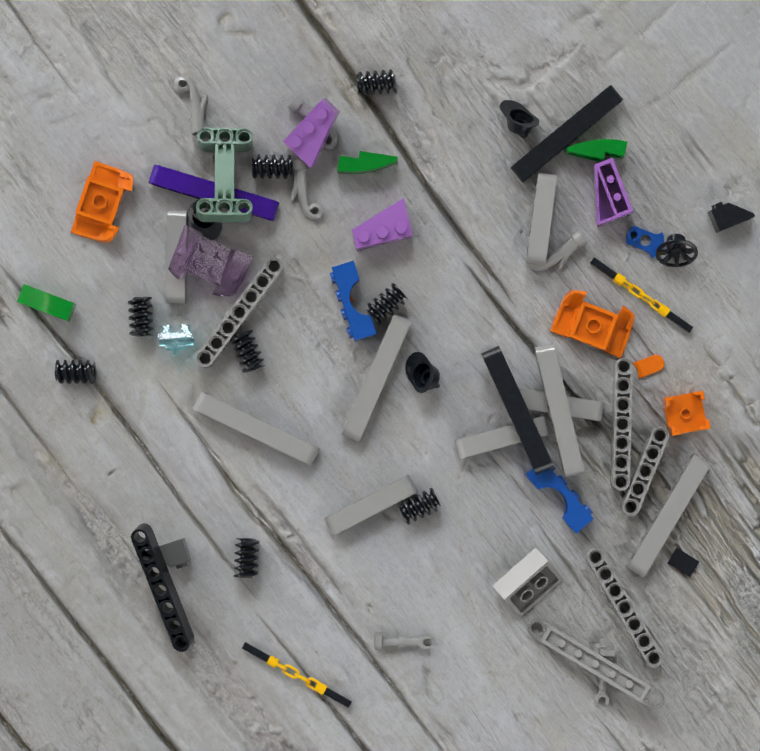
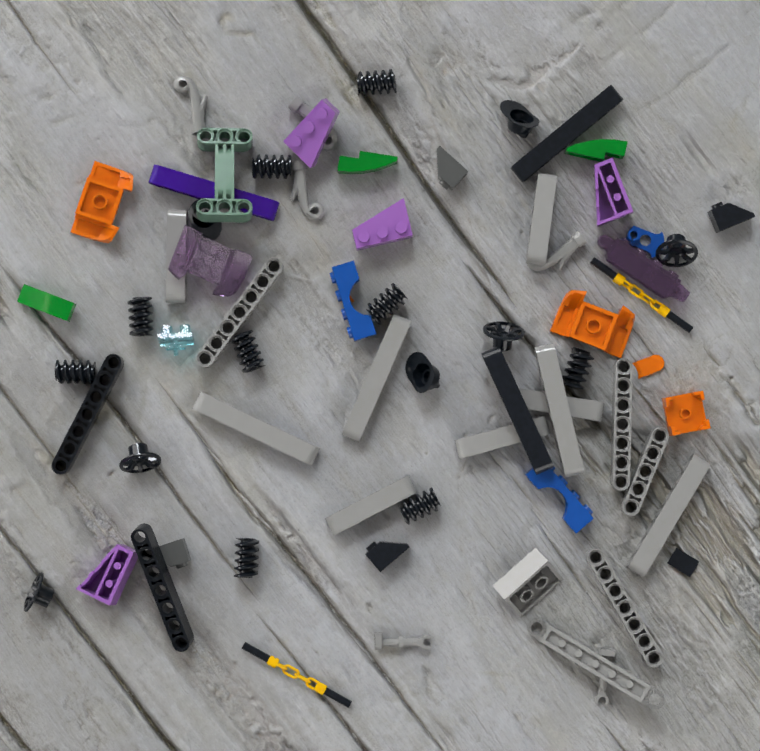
(42, 595): none -> black wheel
(80, 420): none -> black beam
(111, 575): none -> medium lavender wedge
(138, 457): none -> black wheel
(384, 553): none -> black slope
(449, 170): none -> dark grey slope
(501, 336): none -> black wheel
(577, 368): none -> black piece
(642, 269): none -> clear purple hinge

